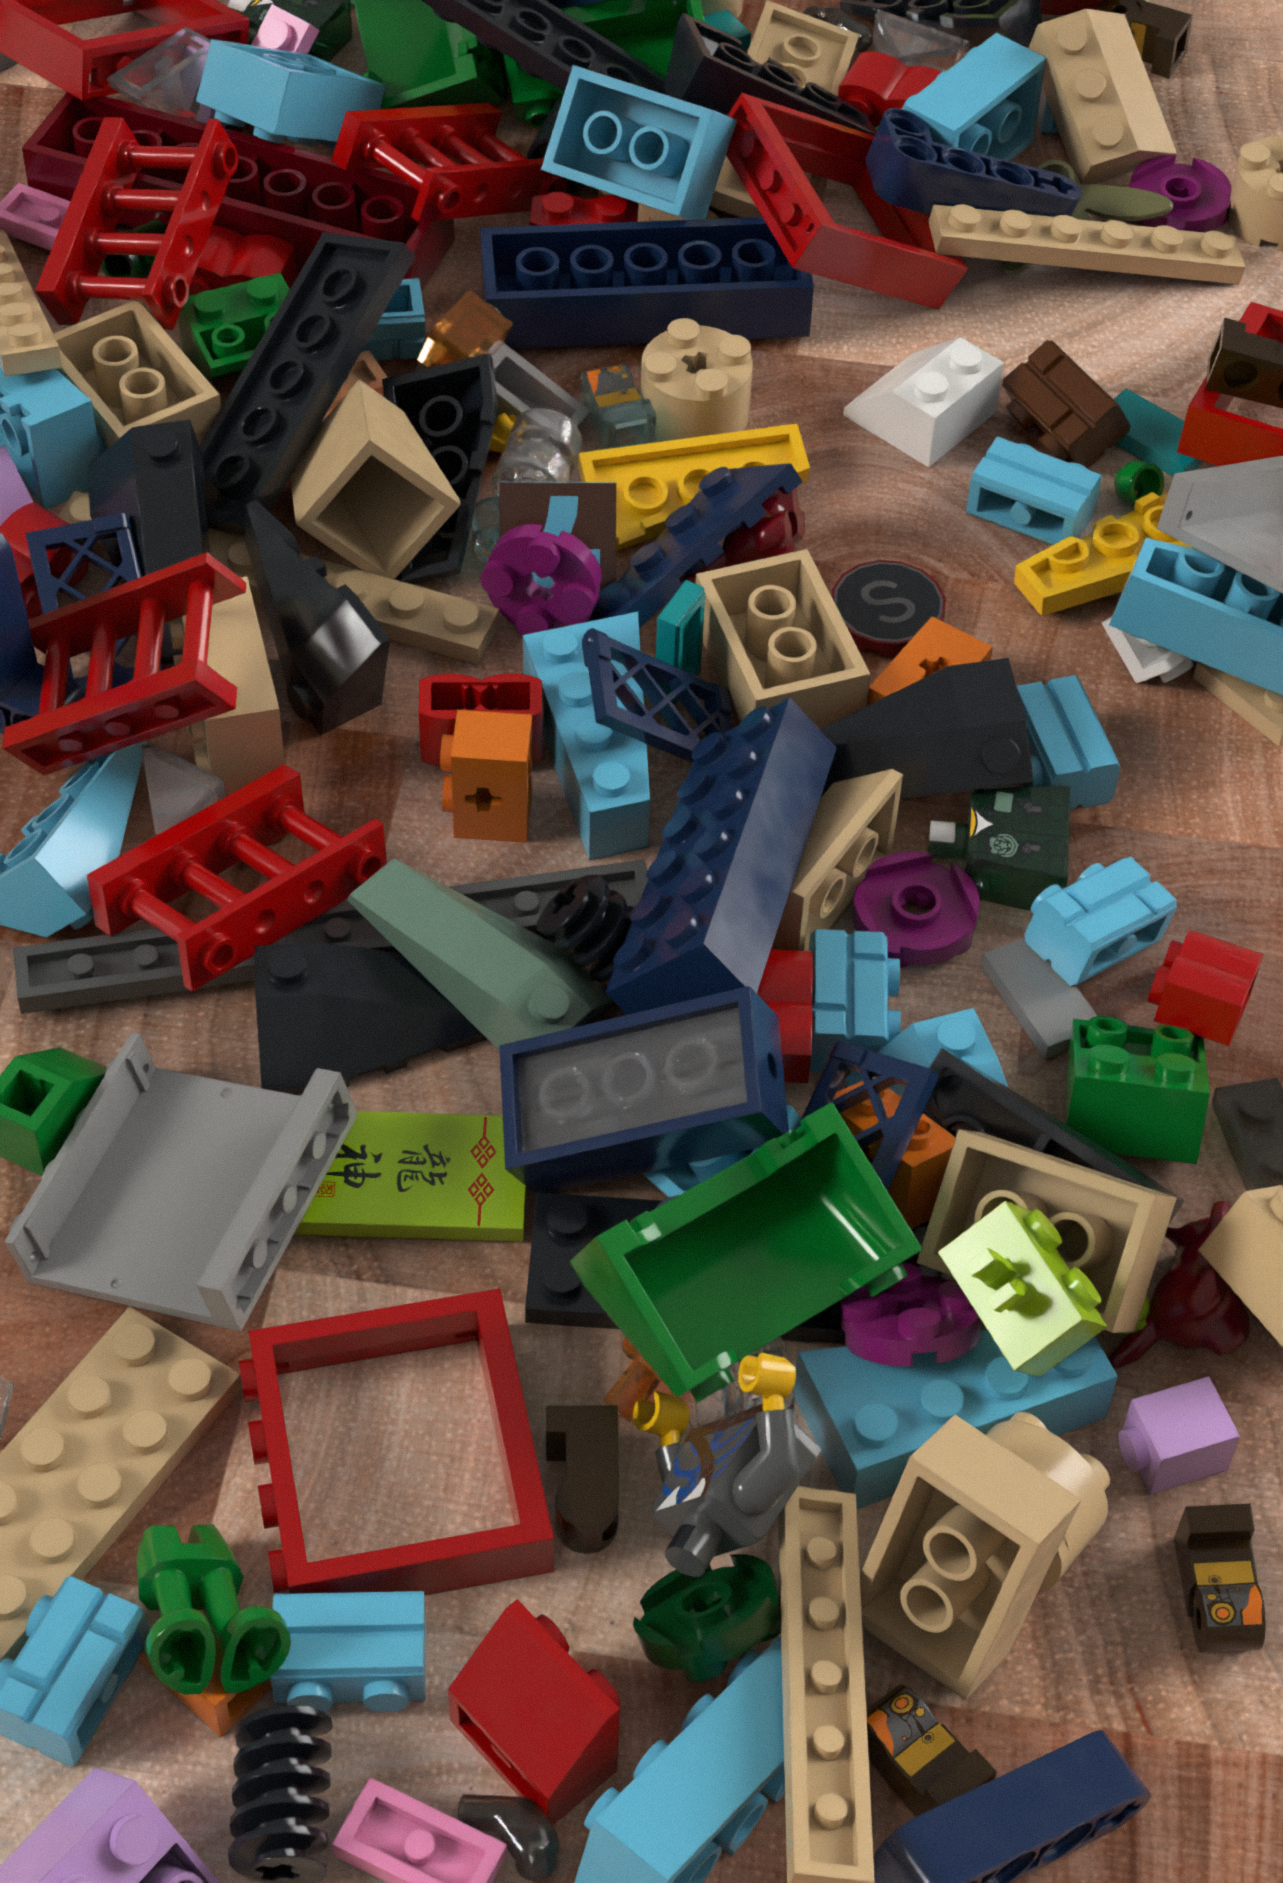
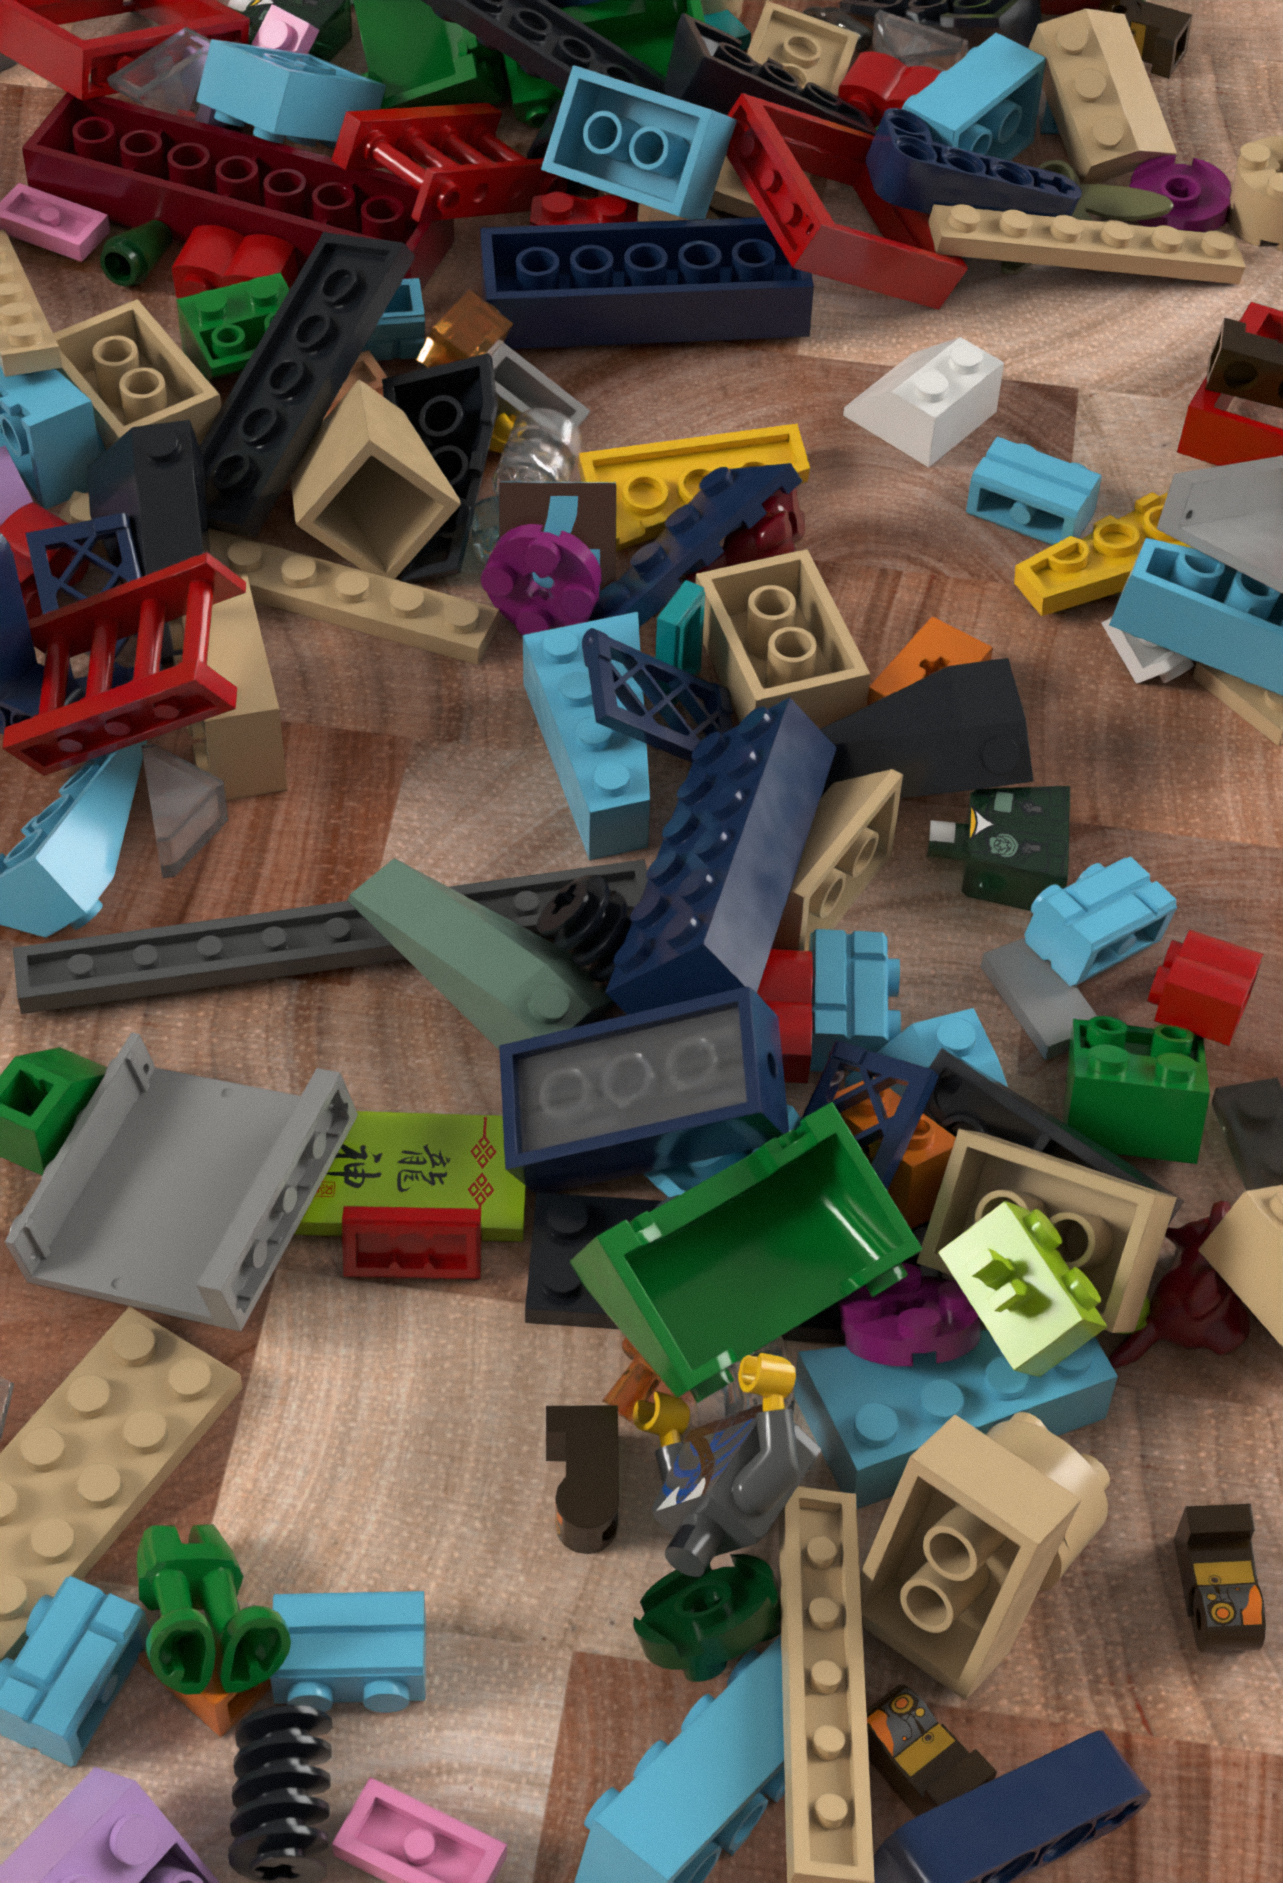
(105, 194): red fence -> none
(214, 840): red fence -> none
(323, 635): black wedge -> none
(346, 1013): black wedge -> none
(412, 1242): none -> red plate
(423, 1566): red window -> none
(446, 693): red brick -> none
(489, 775): orange brick -> none
(520, 1825): clear smoke arm -> none
(537, 1713): red slope -> none
(616, 406): clear light blue leg -> none
(697, 380): tan brick -> none
(887, 604): black tile -> none
(914, 938): magenta plate -> none
(1064, 405): reddish brown brick -> none
(1068, 742): medium azure brick -> none
(1140, 476): green hinge -> none
(1154, 434): teal tile -> none
(1178, 1435): lavender brick -> none

